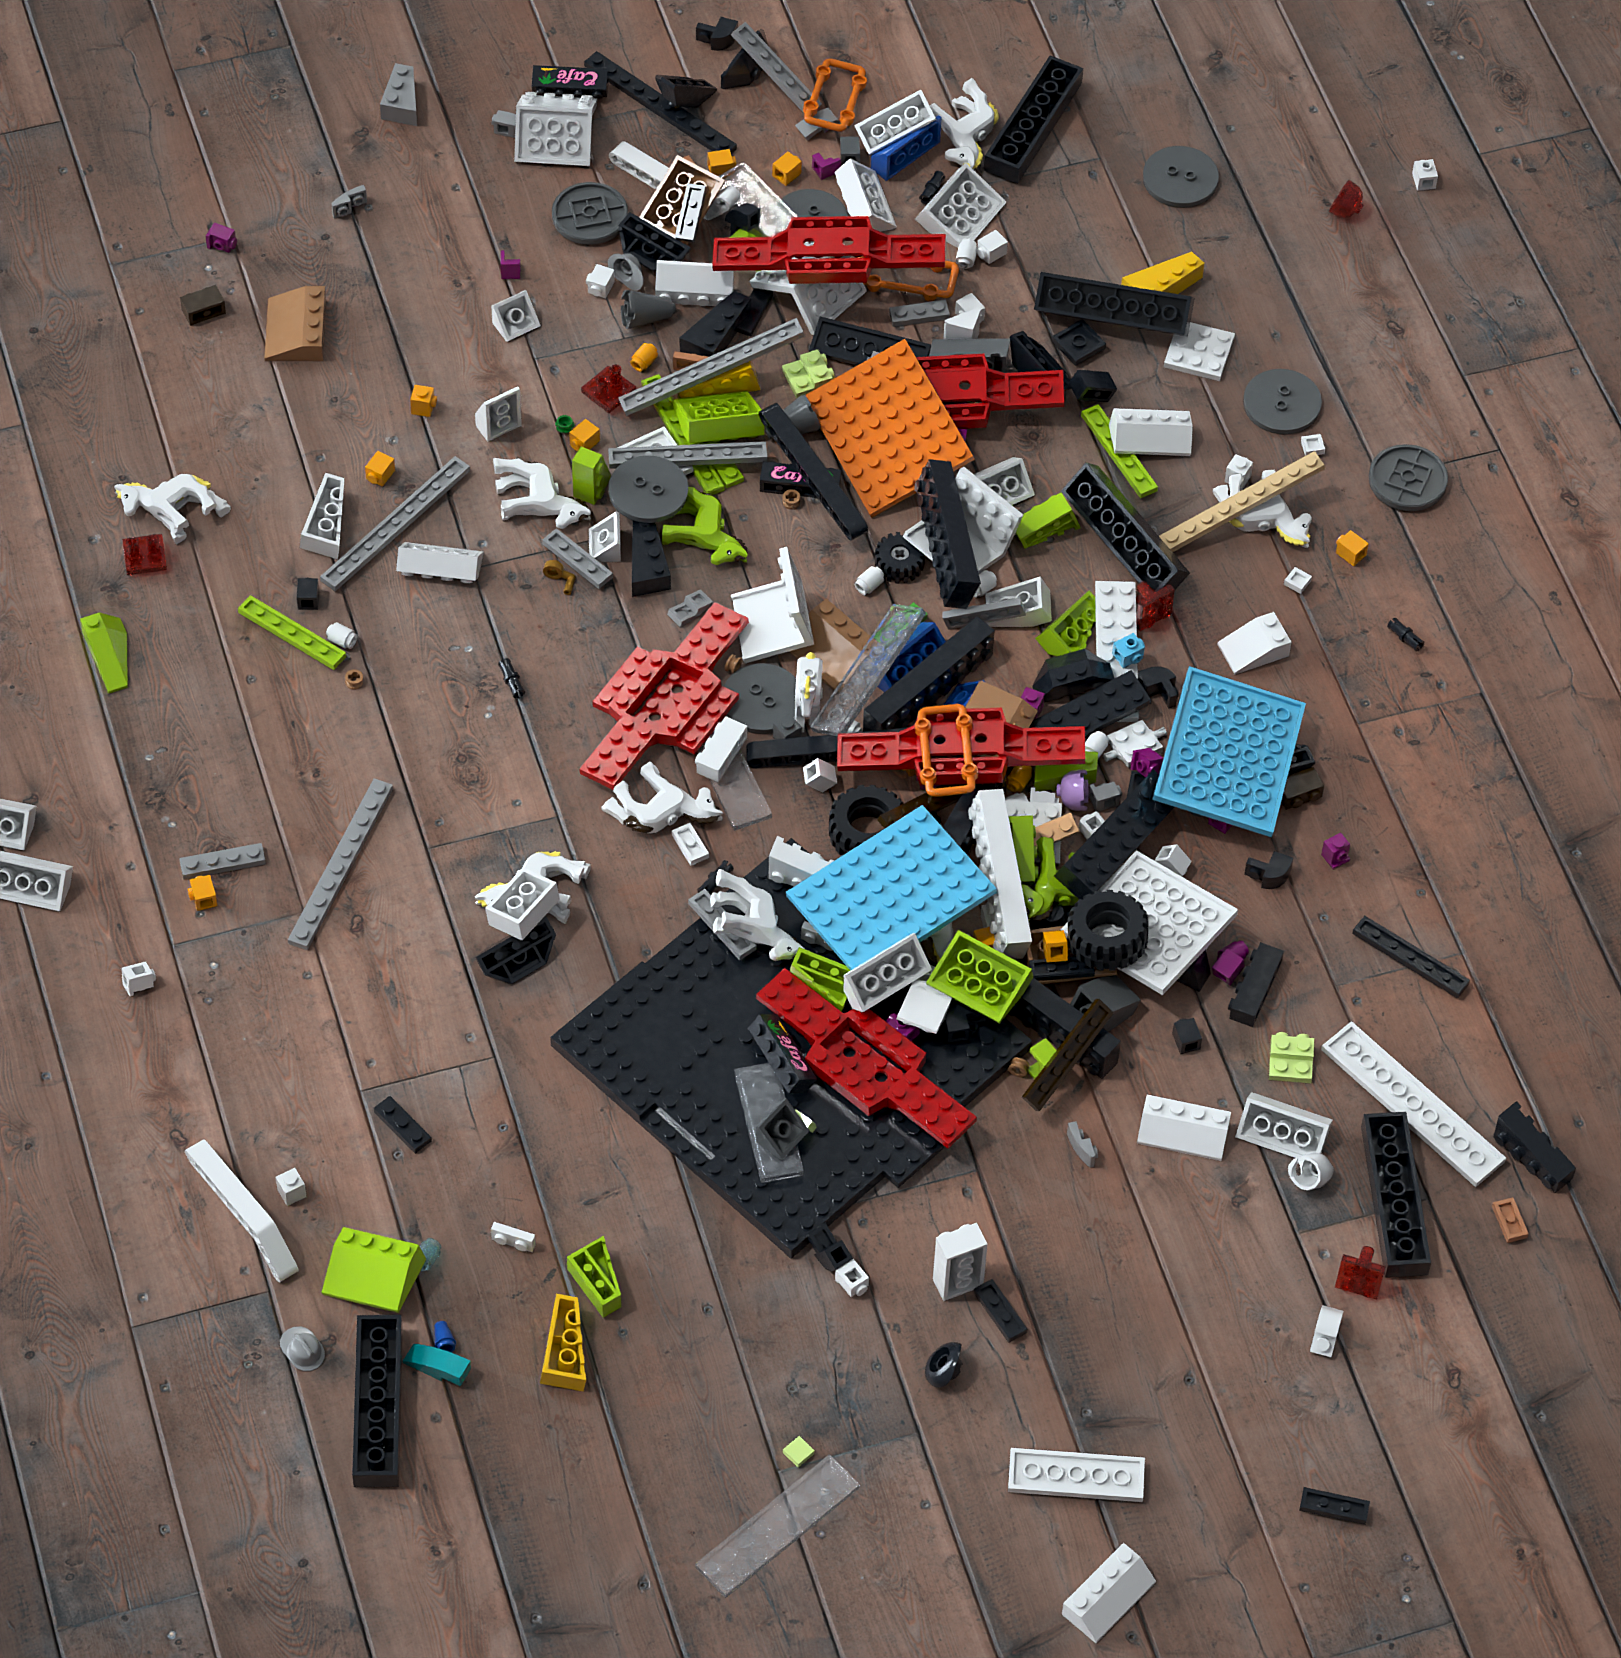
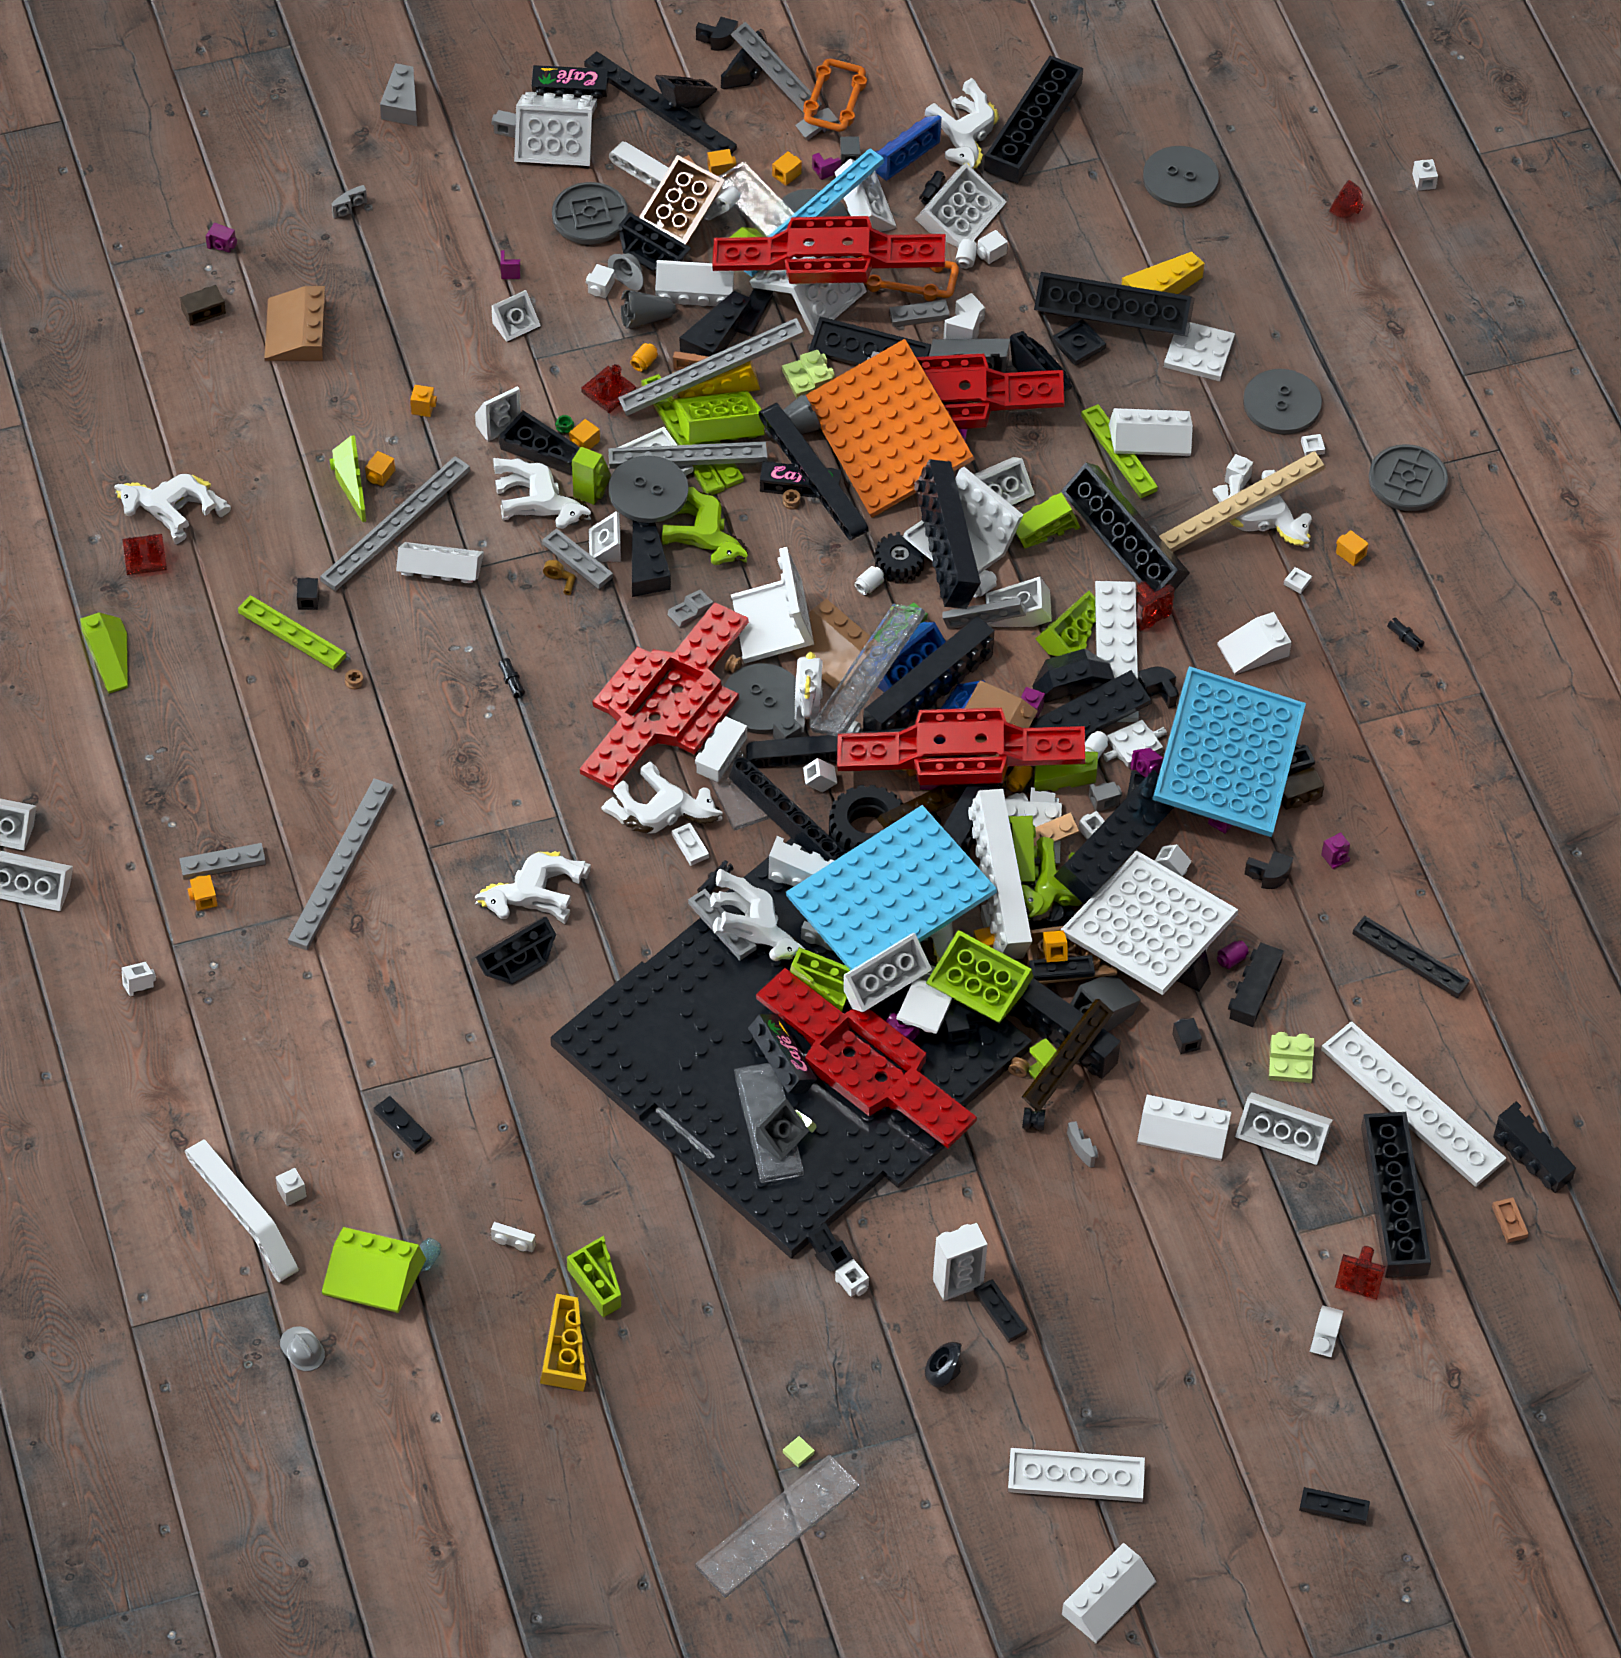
(323, 524): white wedge -> none
(341, 635): white brick -> none
(348, 474): none -> wedge
(377, 1401): black brick -> none
(438, 1363): teal slope -> none
(443, 1337): blue cone -> none
(522, 903): white brick -> none
(538, 443): none -> black wedge
(690, 212): plate -> none
(743, 216): black brick -> none
(783, 810): none -> black beam
(835, 190): none -> medium azure plate
(895, 122): white slope -> none
(928, 774): orange bar -> none
(1033, 1119): none -> black wheel
(1074, 790): lavender cylinder -> none
(1092, 386): black brick -> none
(1108, 909): black tyre -> none
(1128, 650): medium azure brick -> none
(1228, 966): magenta panel -> none
(1315, 1171): white piece -> none

